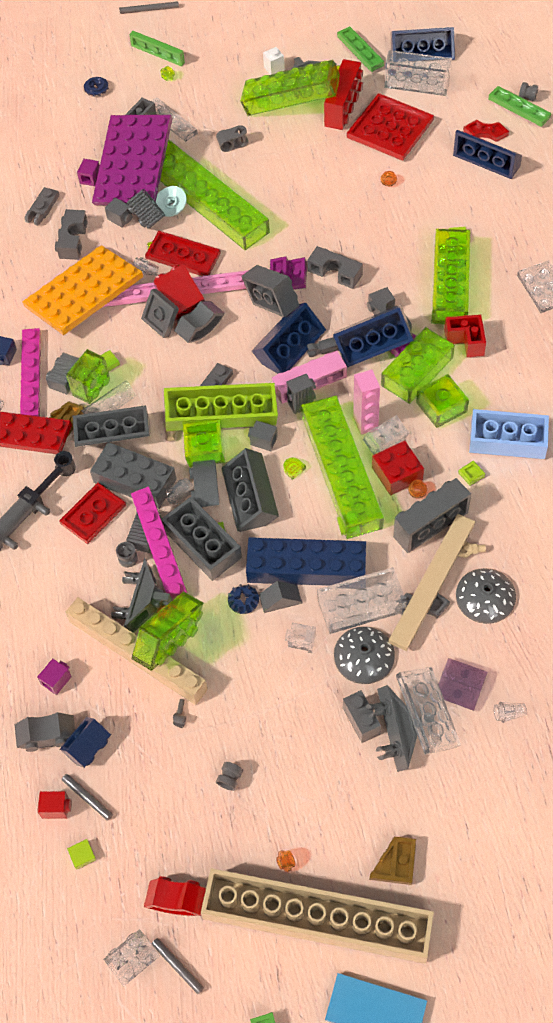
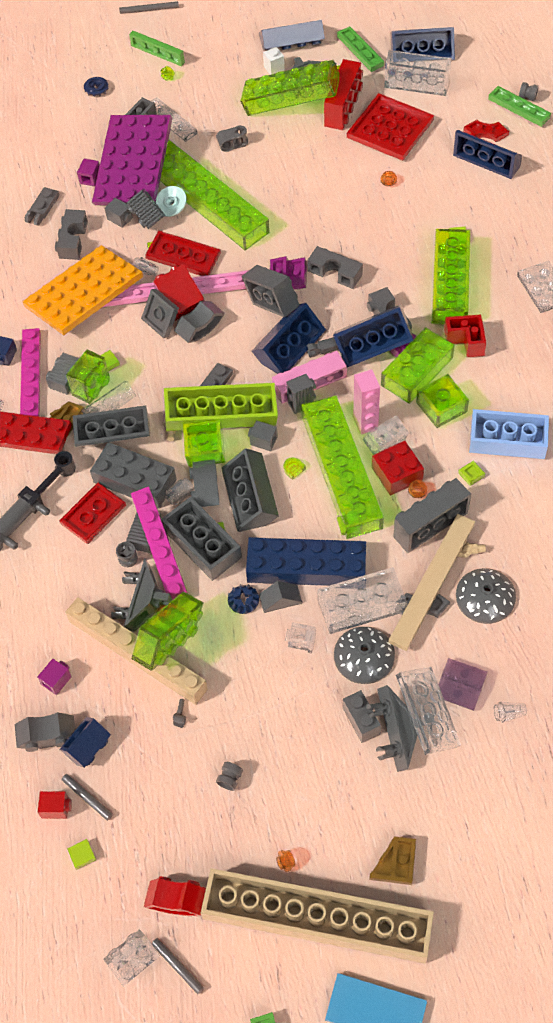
(291, 35): none -> slope

